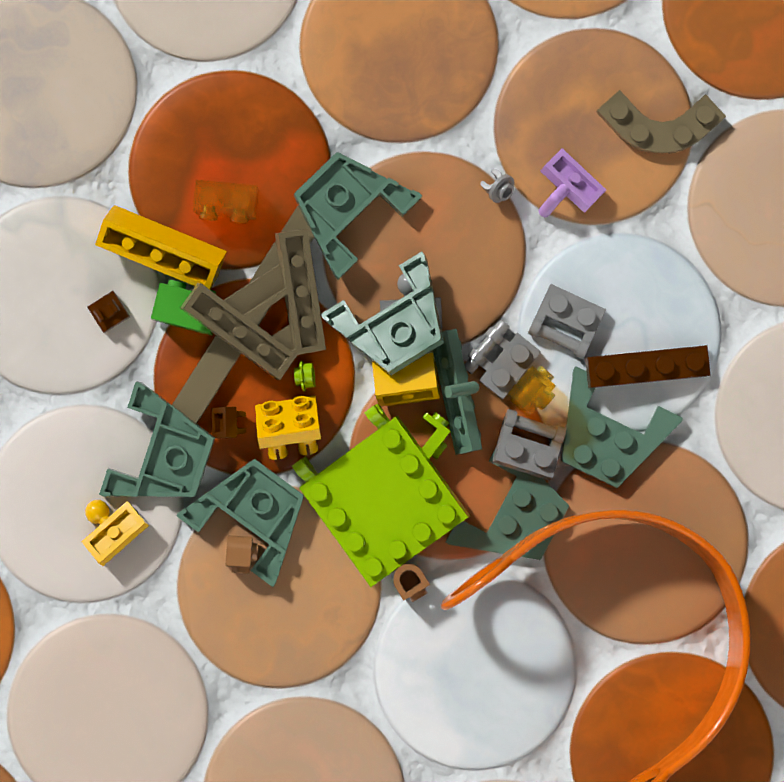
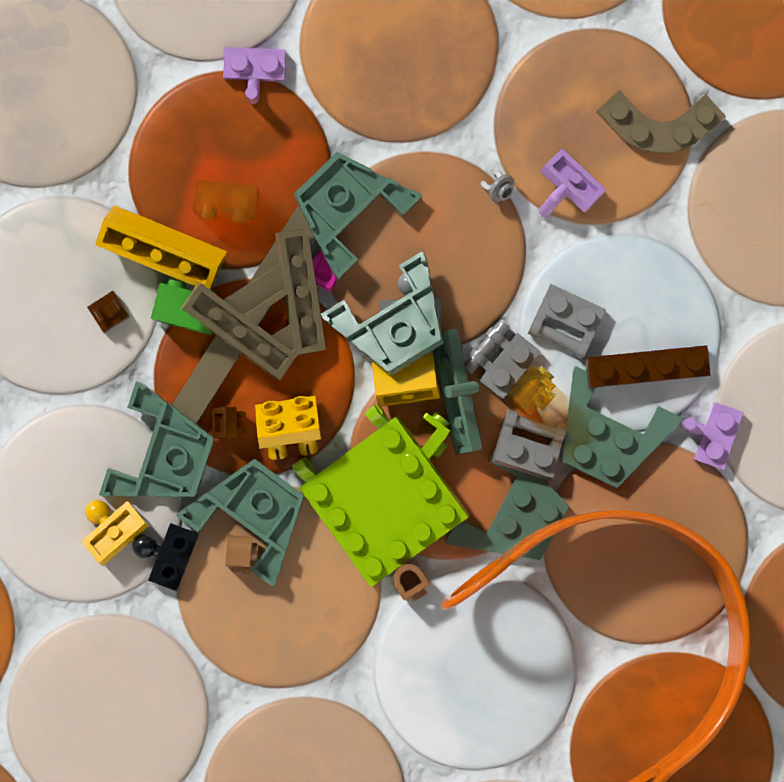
(170, 556): none -> black plate
(254, 66): none -> lavender plate
(304, 375): lime plate -> none
(323, 273): none -> dark pink tile
(716, 435): none -> lavender plate

